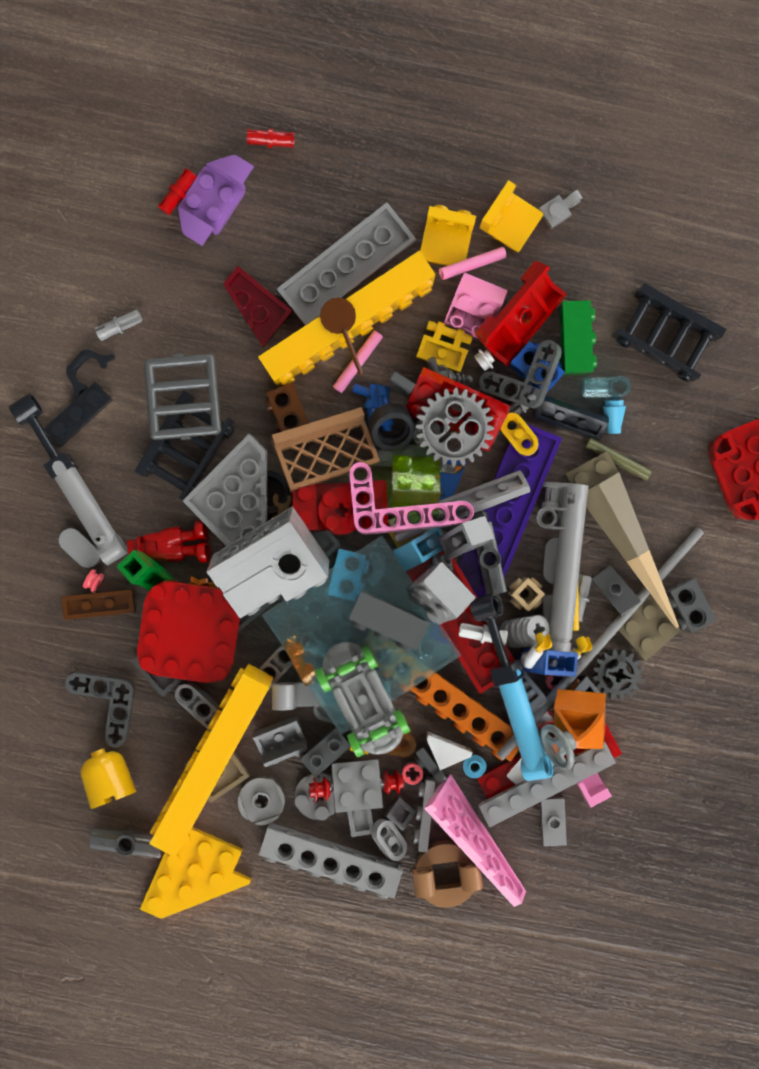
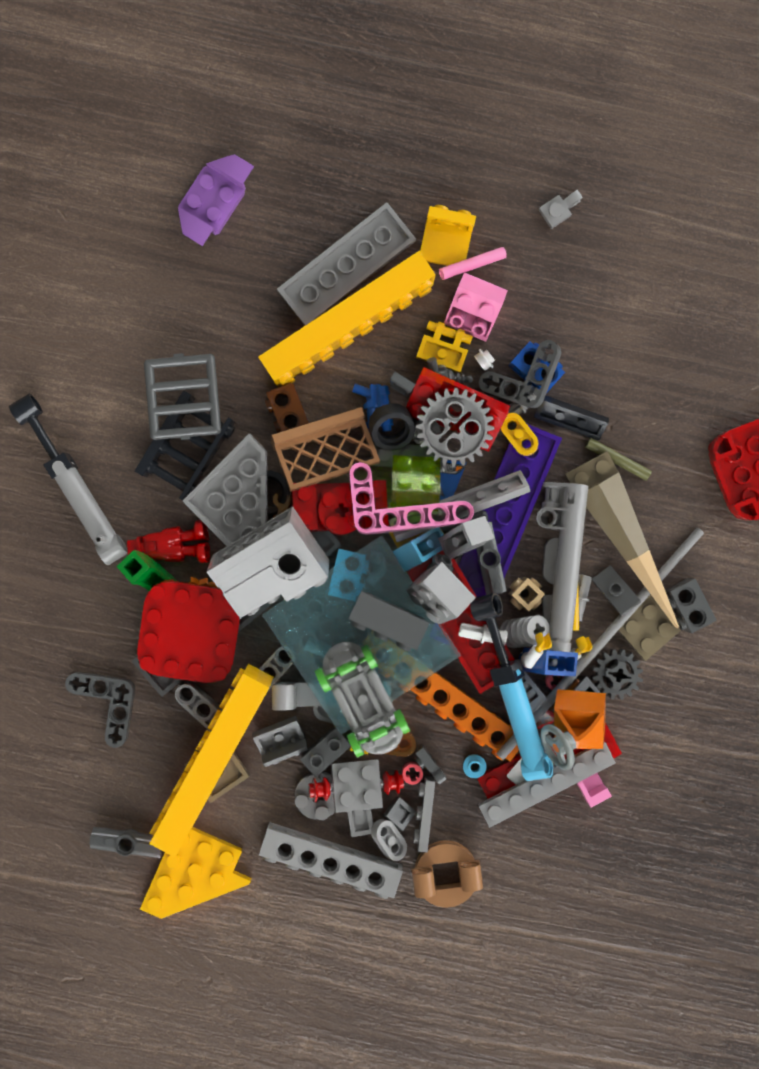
(78, 414): black plate -> none
(79, 547): light grey tile -> none
(84, 355): black helmet -> none
(93, 580): coral bush -> none
(98, 604): reddish brown plate -> none
(106, 777): yellow cylinder -> none
(118, 325): light grey axle -> none
(177, 192): red pin -> none
(255, 811): light grey plate -> none
(257, 305): dark red wing -> none
(270, 138): red pin -> none
(305, 670): clear orange plate -> none
(338, 318): reddish brown piece -> none
(362, 355): bright pink piece -> none
(447, 751): white slope -> none
(462, 824): bright pink wing -> none
(508, 332): red piece -> none
(511, 219): yellow bracket -> none
(553, 821): light grey plate -> none
(577, 337): green brick -> none
(603, 387): clear light blue piece -> none
(615, 412): medium azure cone -> none
(688, 320): black fence -> none

